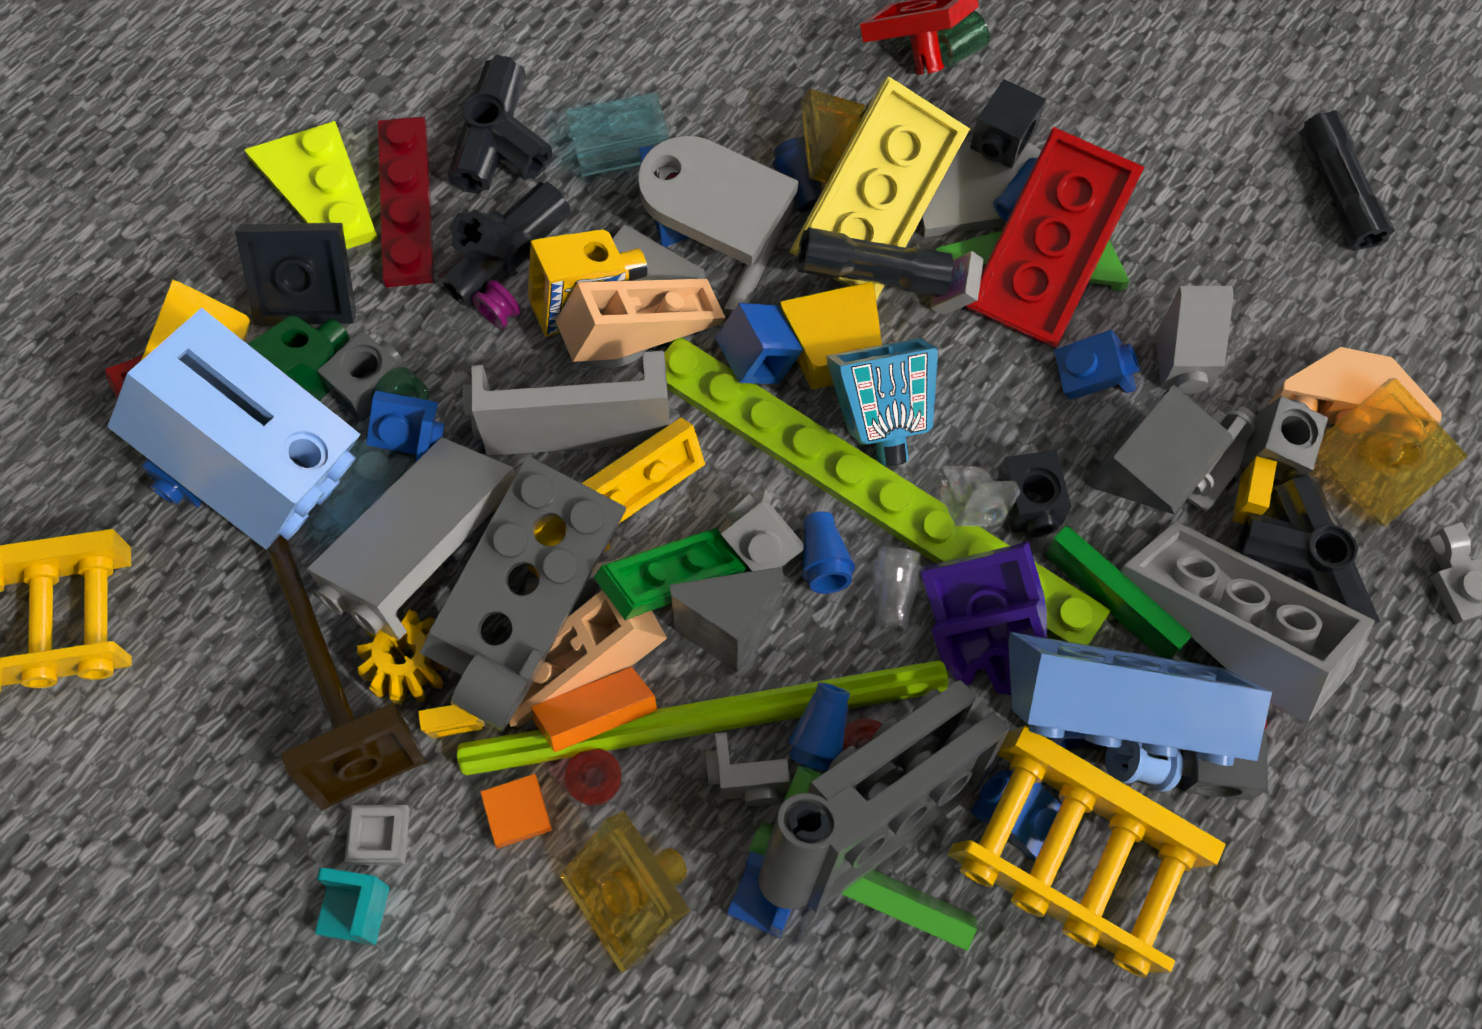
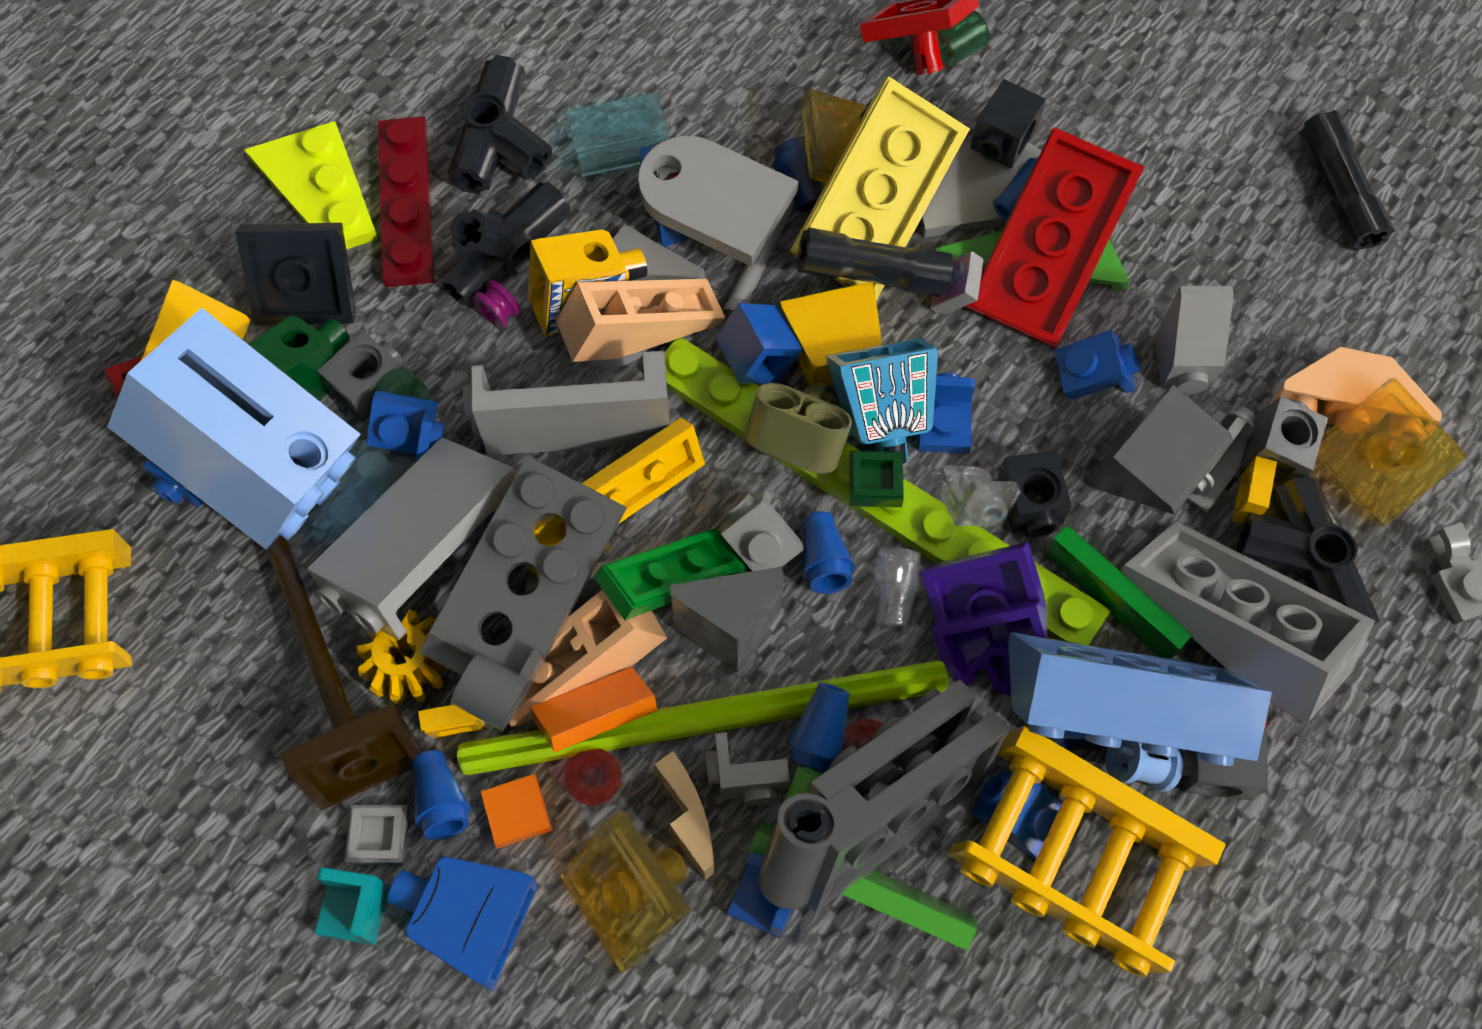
(438, 799): none -> blue cone
(466, 914): none -> blue torso
(692, 827): none -> tan slope
(798, 426): none -> olive beam
(876, 479): none -> dark green tile
(951, 416): none -> blue bracket

